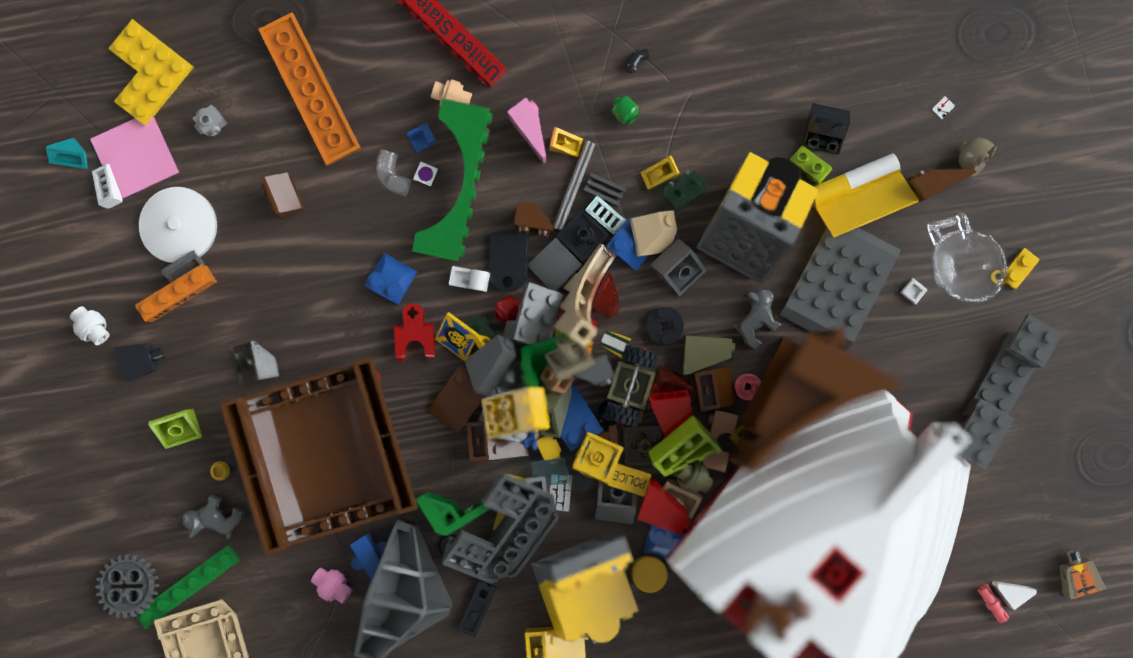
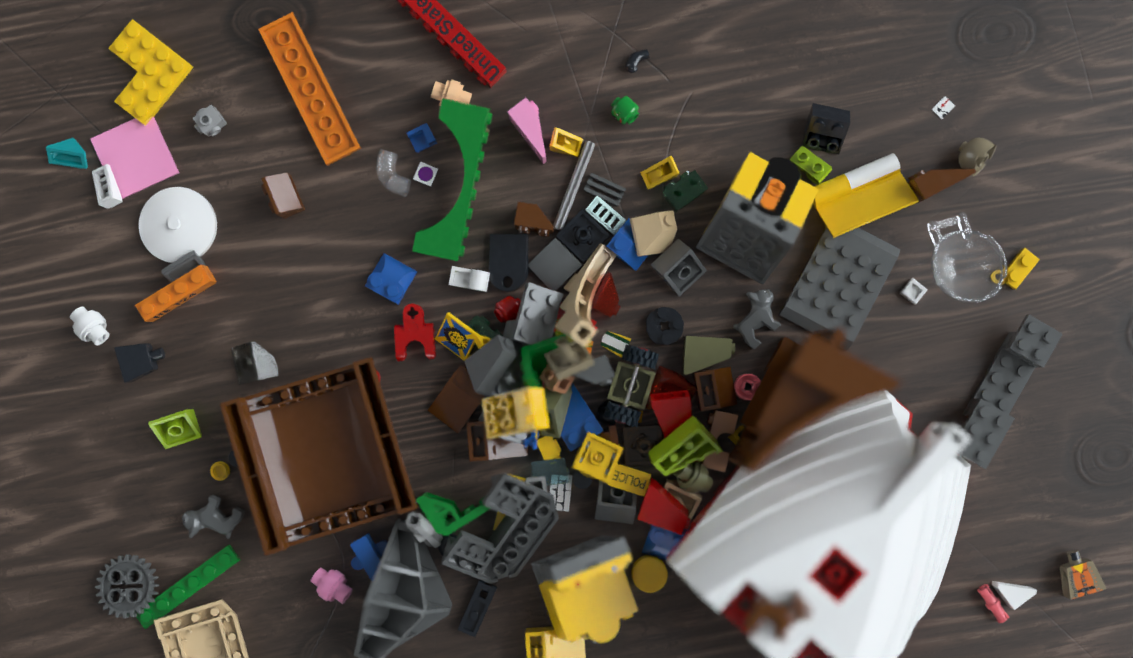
(423, 530): none -> light grey piece

